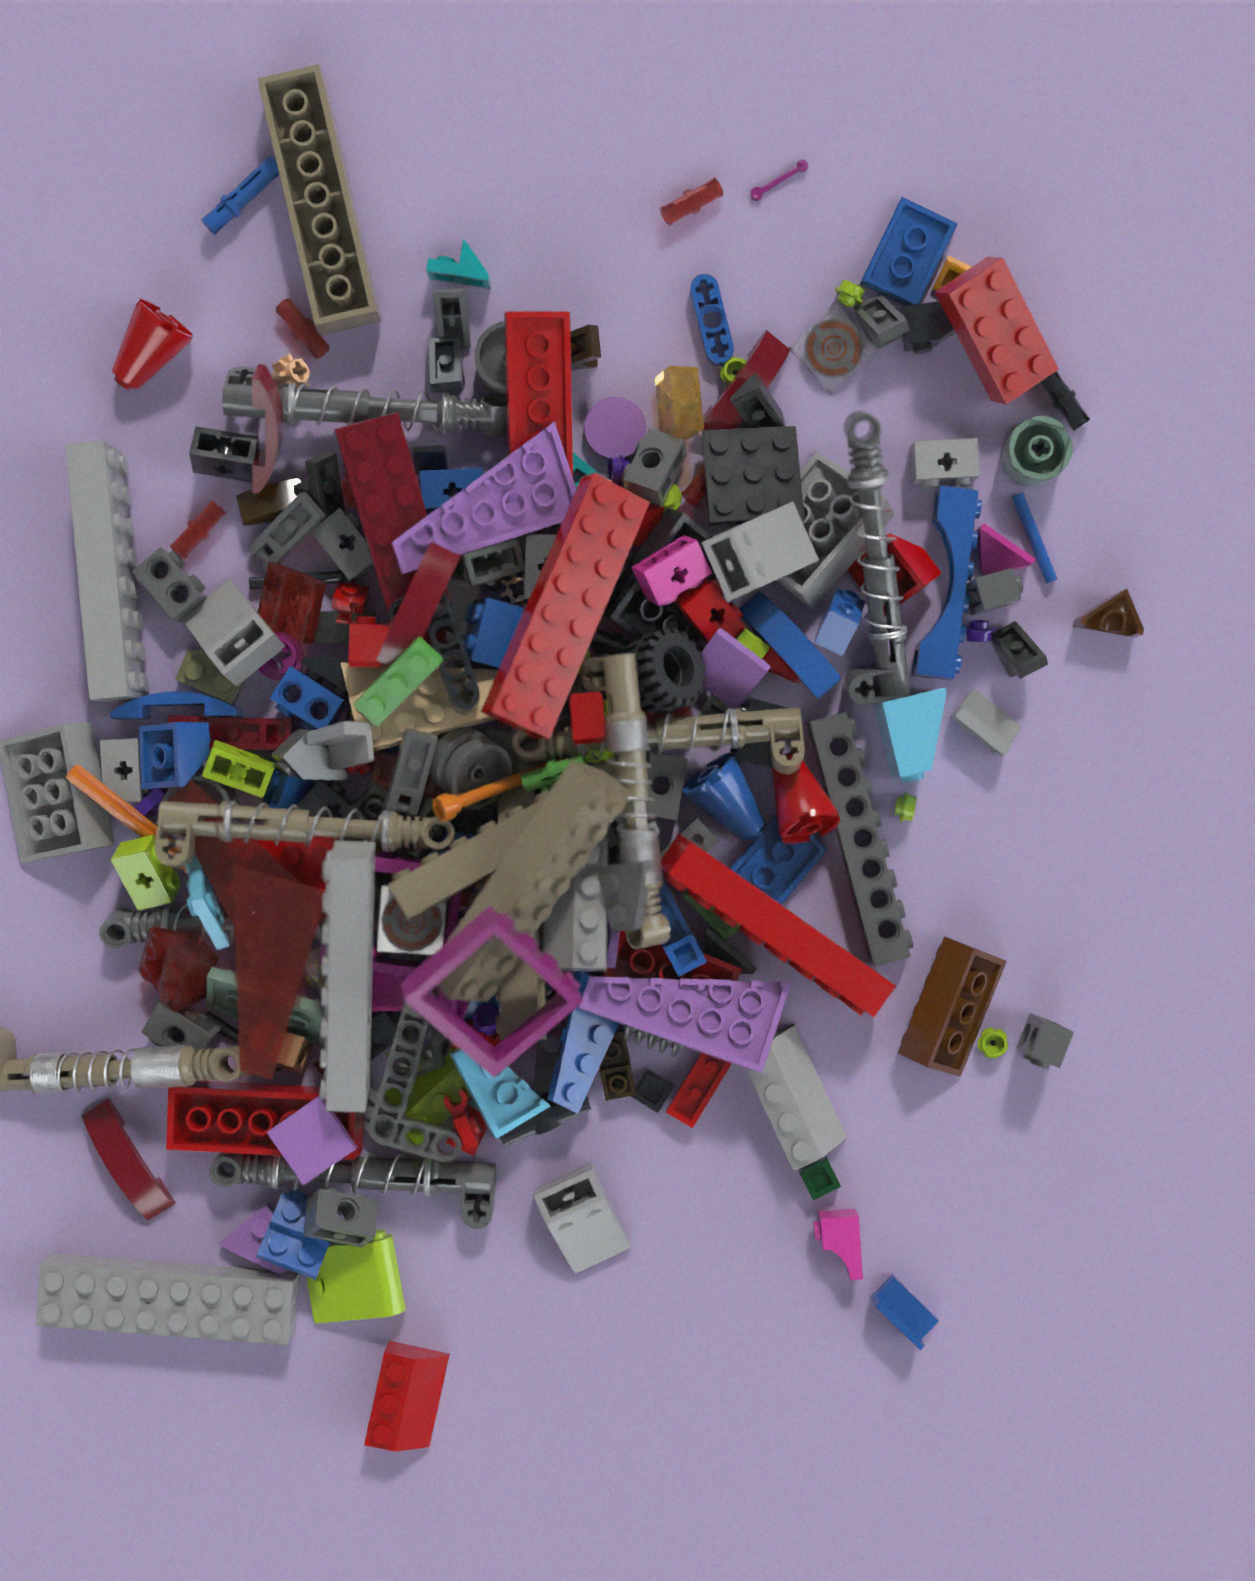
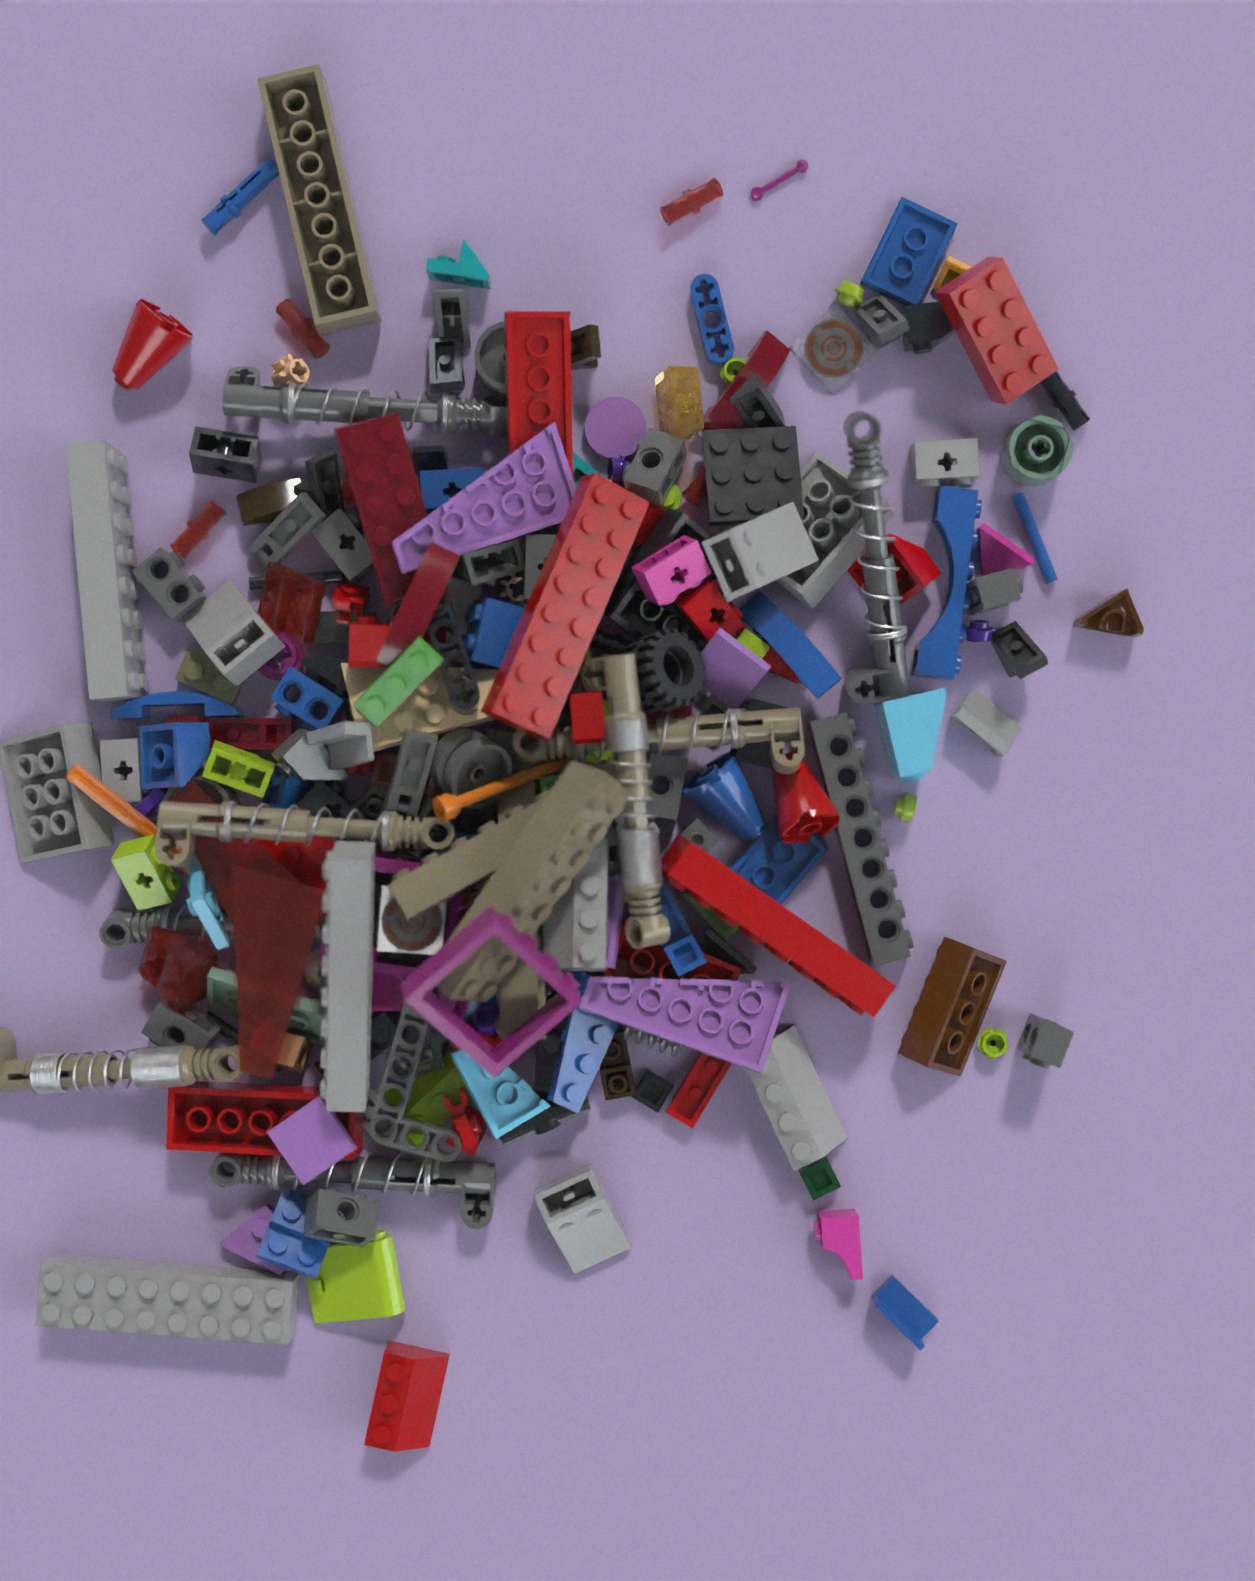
(124, 1161): dark red slope -> none
(266, 397): dark red slope -> none
(548, 774): bright green pin -> none
(625, 893): dark grey wing -> none
(840, 621): brick -> none

